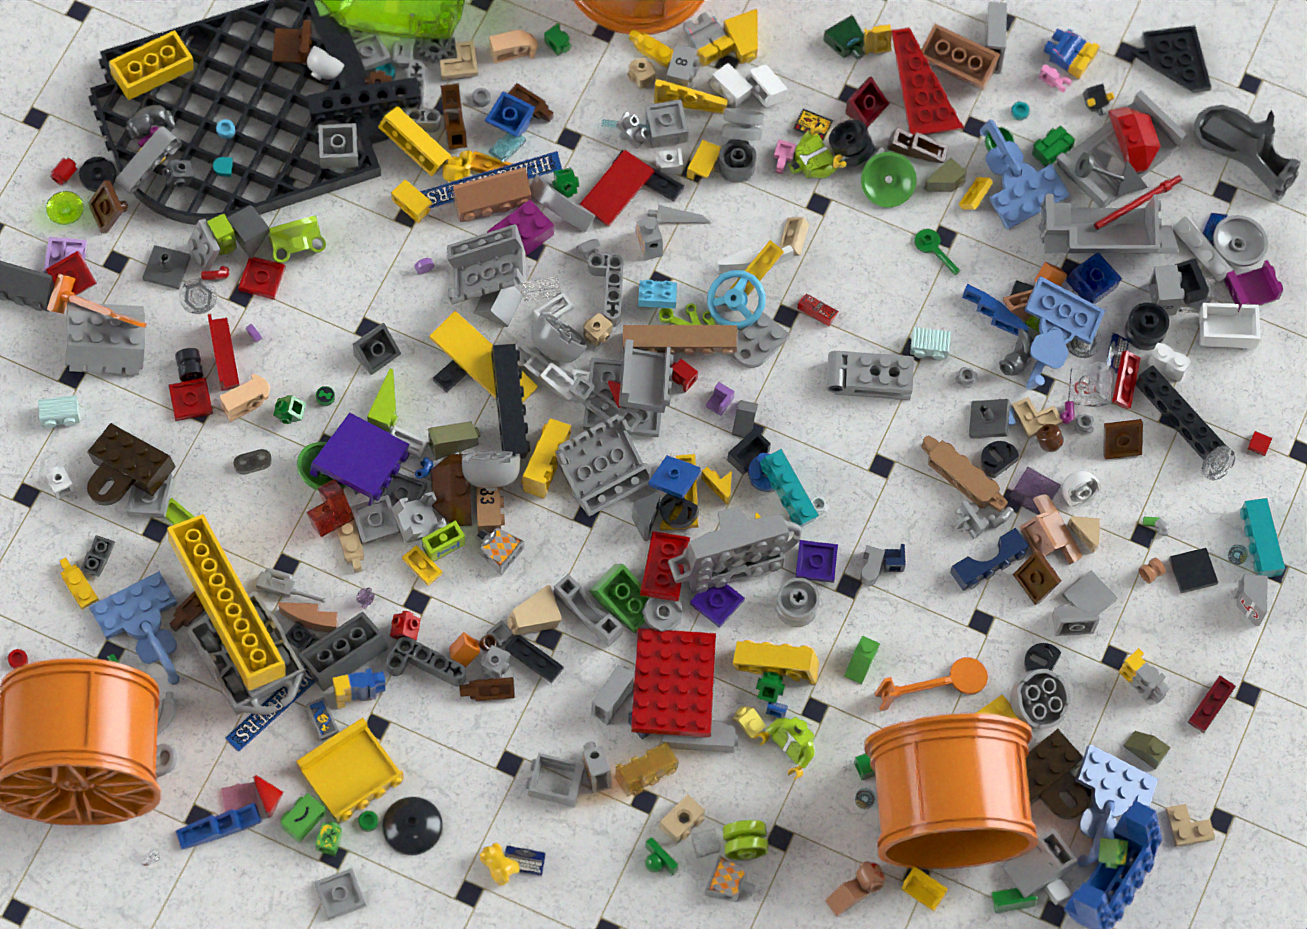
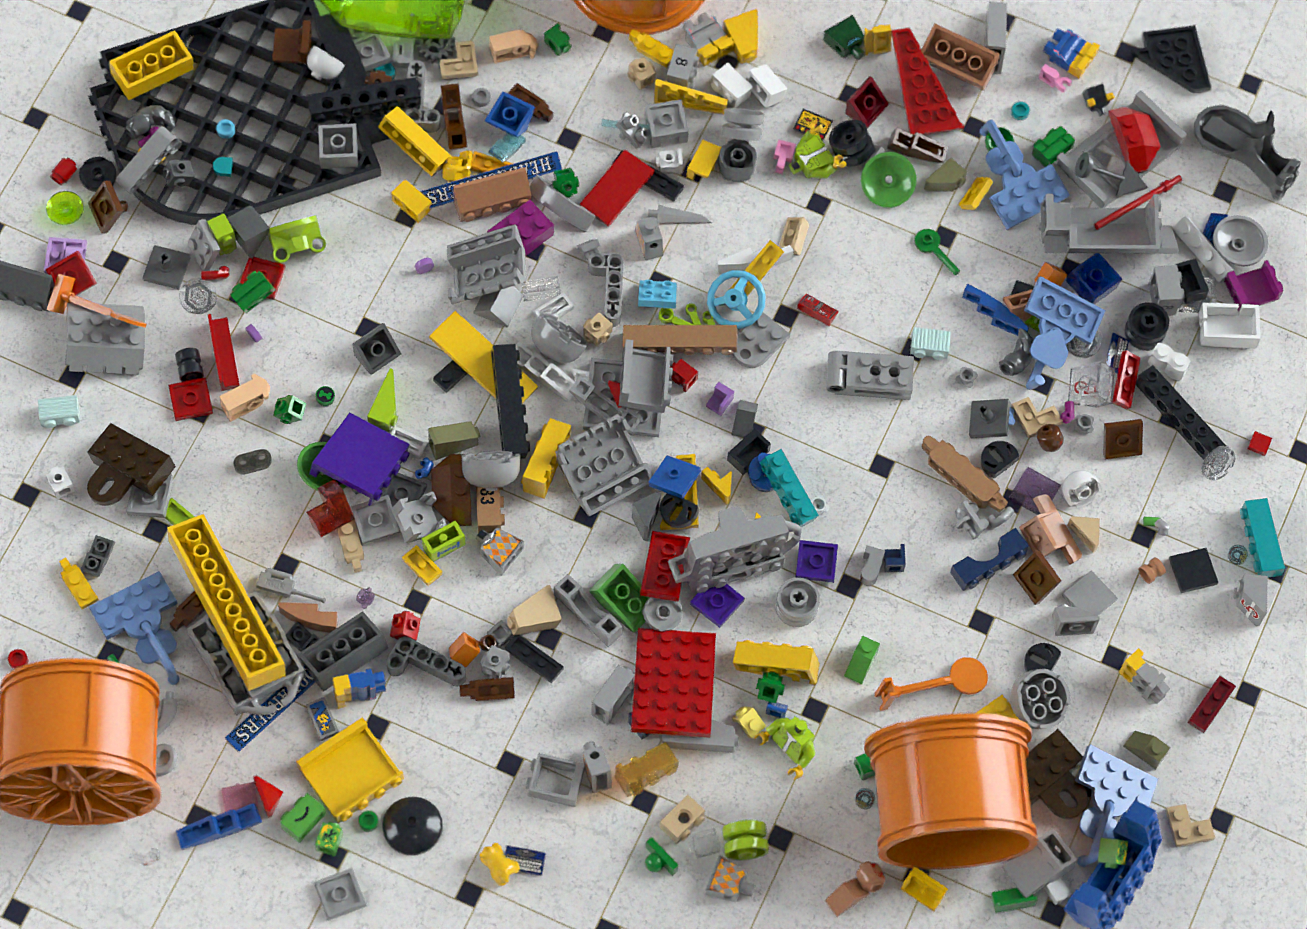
(252, 291): none -> green brick

